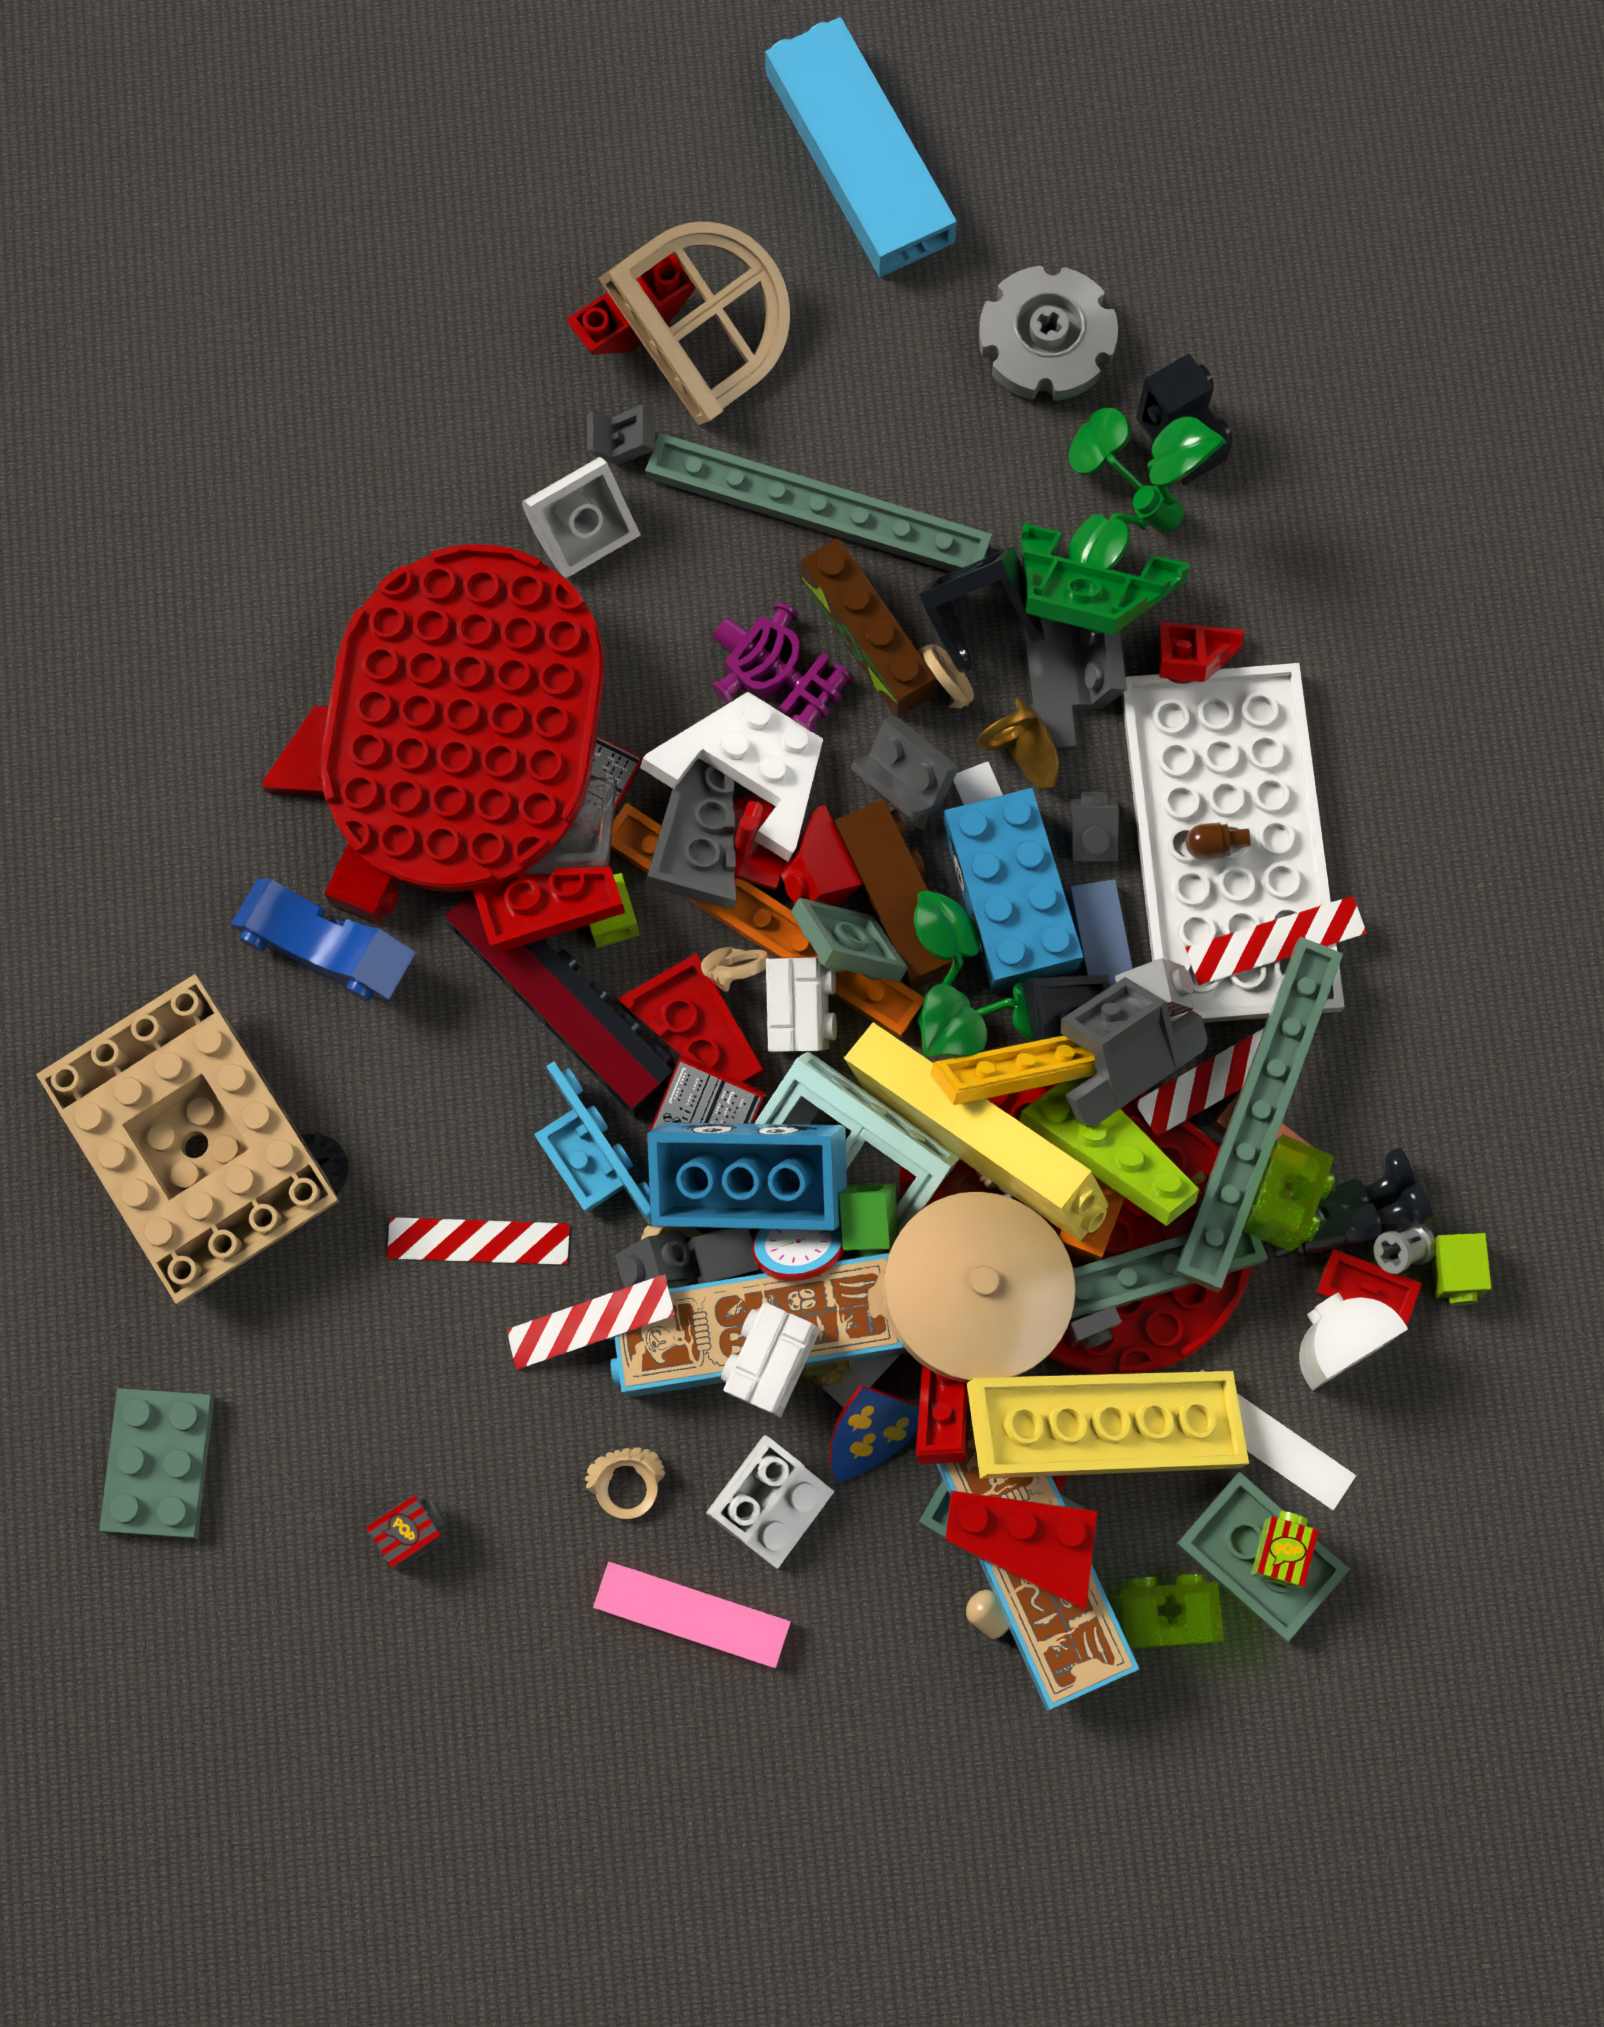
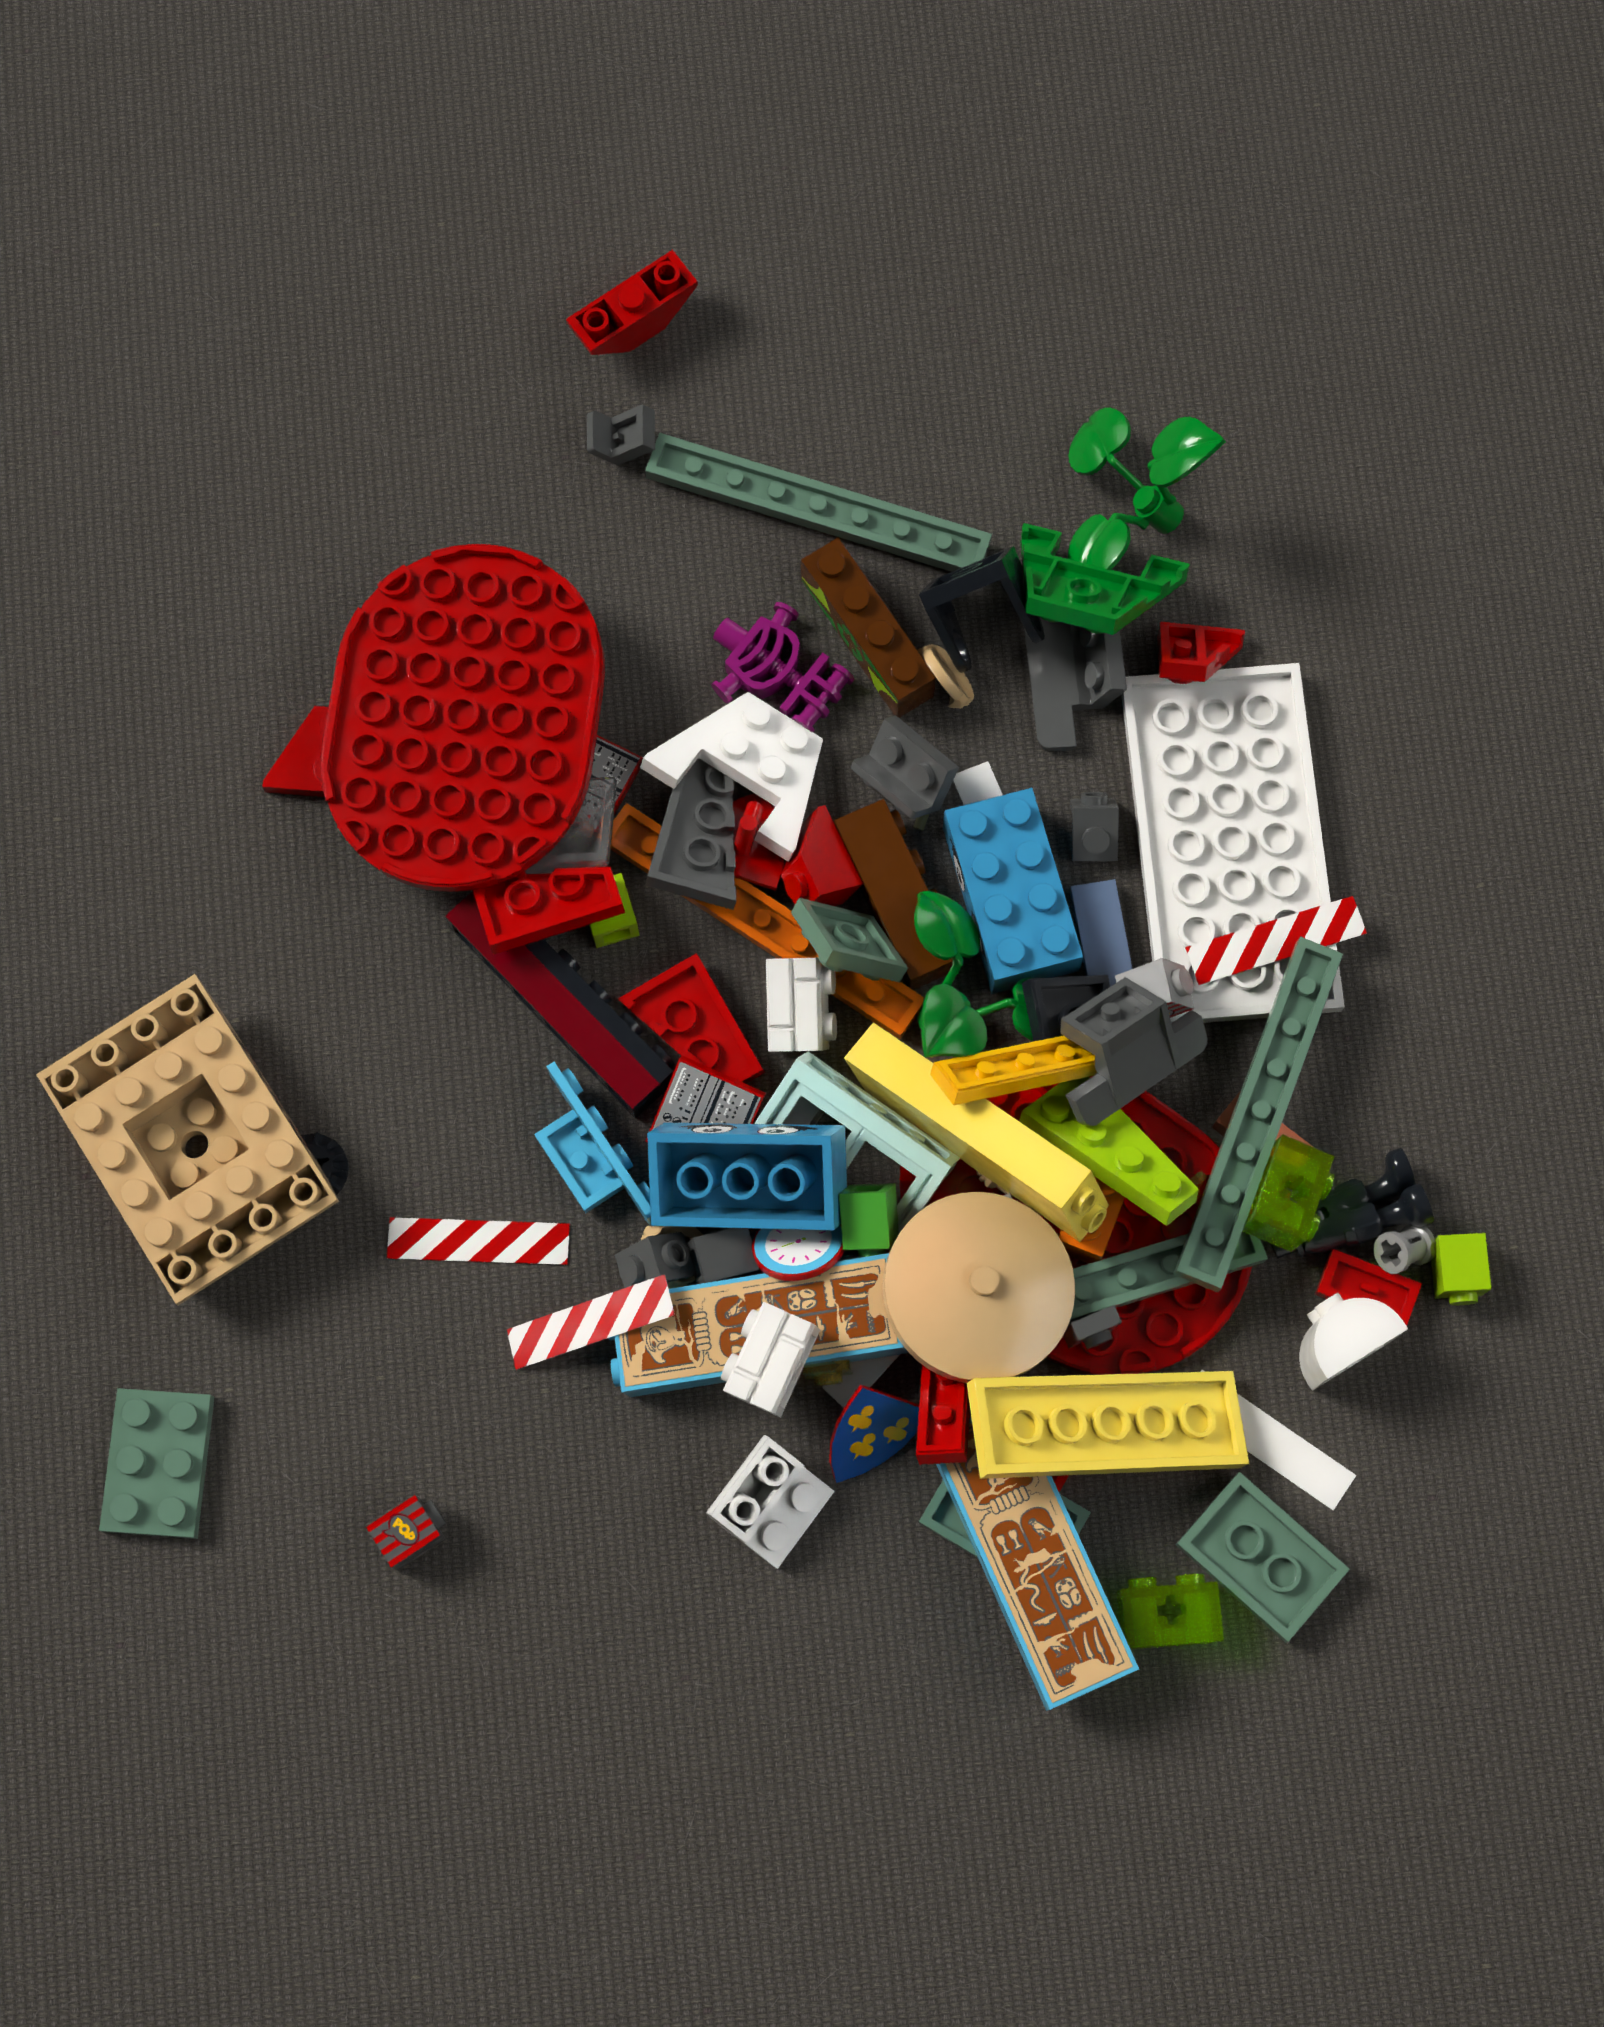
(344, 952): blue brick -> none
(361, 888): red brick -> none
(581, 517): white brick -> none
(645, 1463): tan piece -> none
(663, 341): tan window -> none
(692, 1614): bright pink tile -> none
(731, 964): tan piece -> none
(860, 146): medium azure brick -> none
(986, 1614): tan piece -> none
(1027, 743): pearl gold piece -> none
(1028, 1539): red wing -> none
(1048, 333): light grey piece -> none
(1179, 392): black brick -> none
(1199, 1087): sticker -> none
(1215, 840): reddish brown cylinder -> none
(1285, 1550): brick -> none

